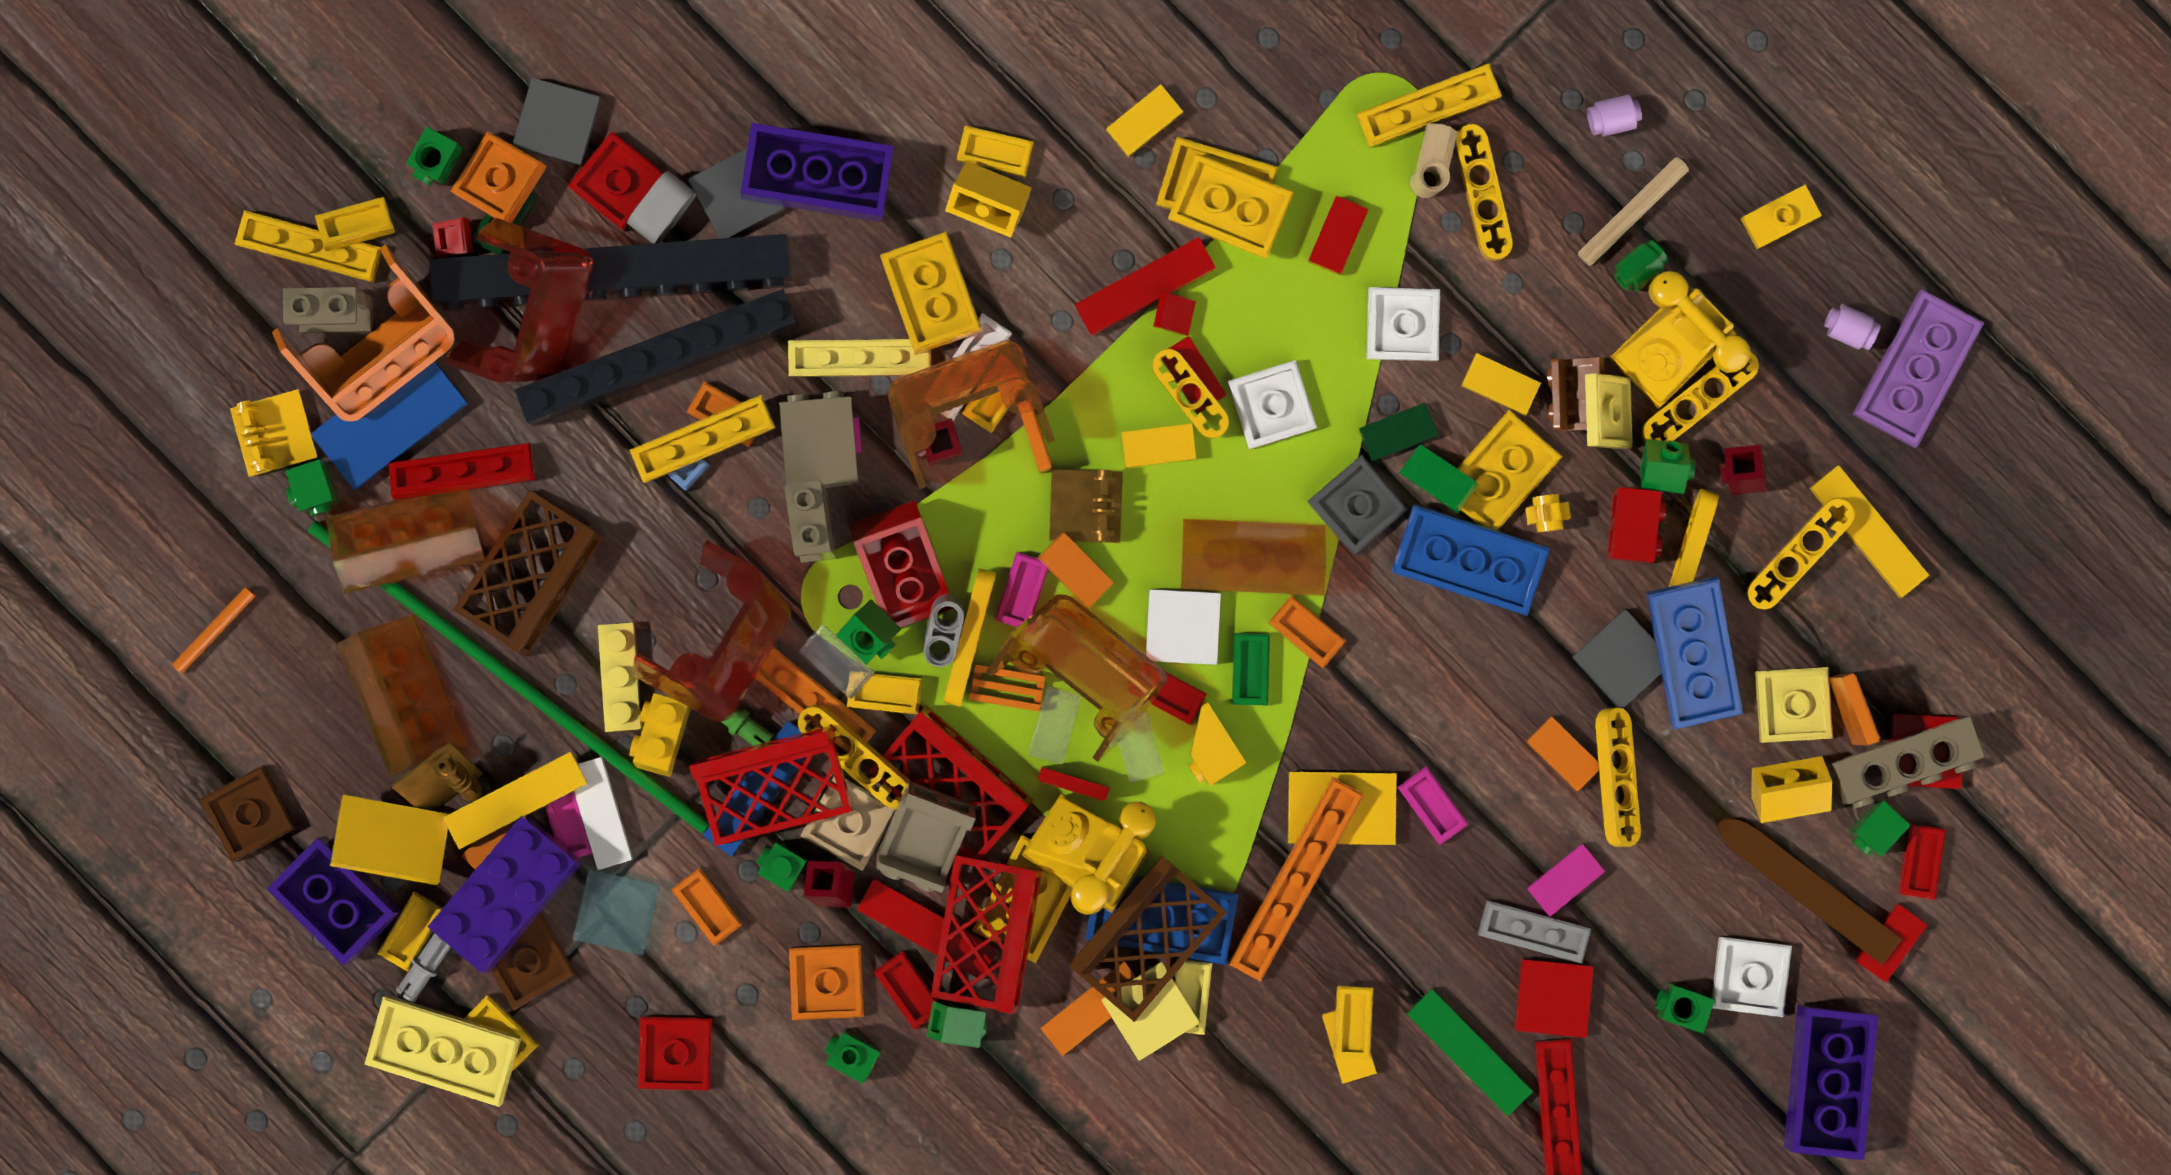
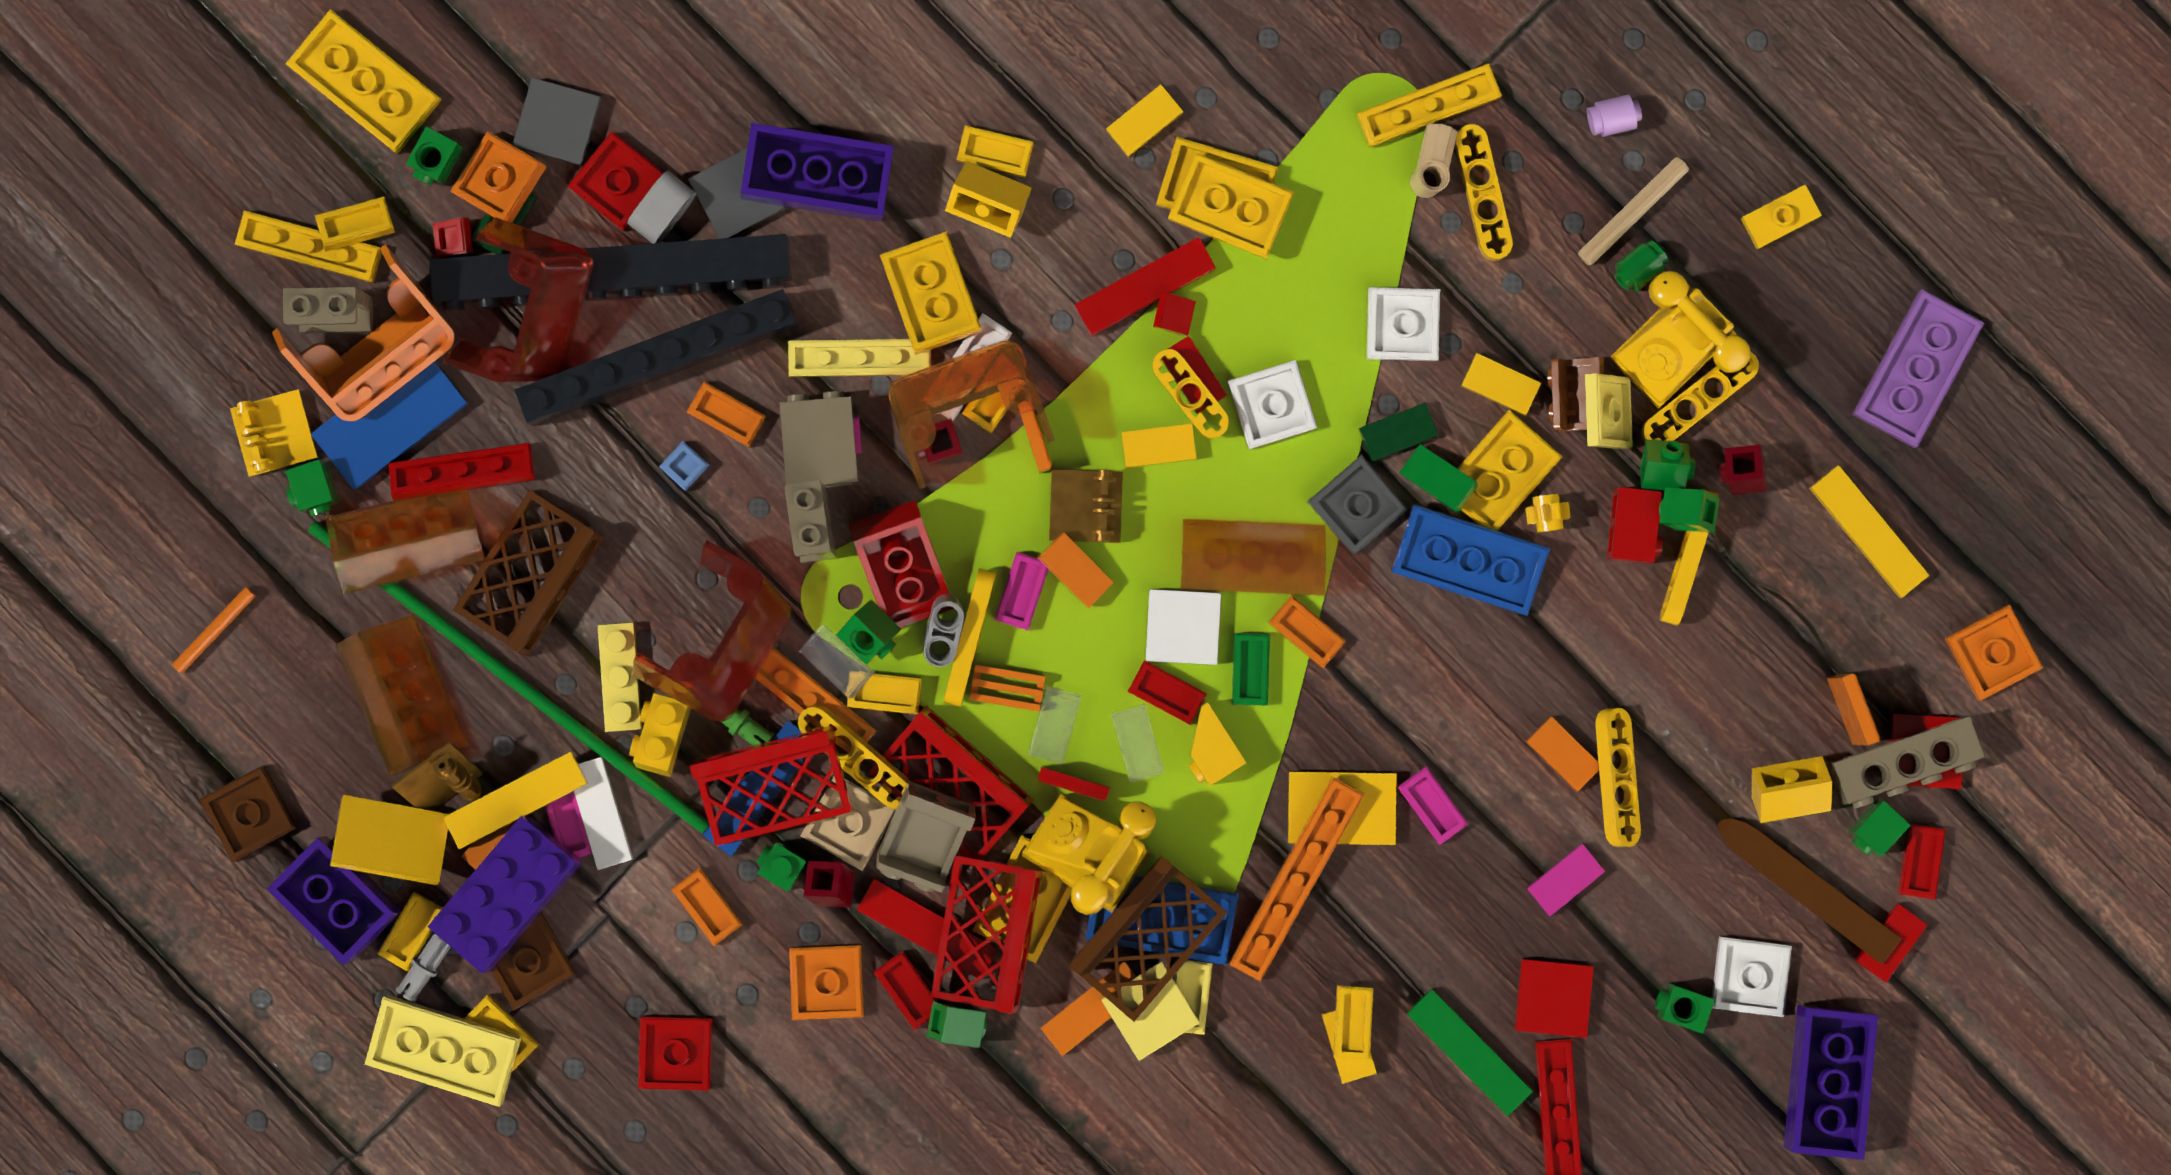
(363, 81): none -> yellow tile
(616, 912): clear light blue tile -> none
(702, 439): yellow tile -> none
(852, 1055): green brick -> none
(1090, 661): clear orange windscreen -> none
(1338, 235): red tile -> none
(1534, 931): light grey tile -> none
(1620, 659): dark grey tile -> none
(1689, 510): none -> green brick
(1694, 652): blue tile -> none
(1794, 704): light yellow tile -> none
(1796, 550): yellow beam -> none
(1852, 327): lavender brick -> none
(1993, 652): none -> orange tile

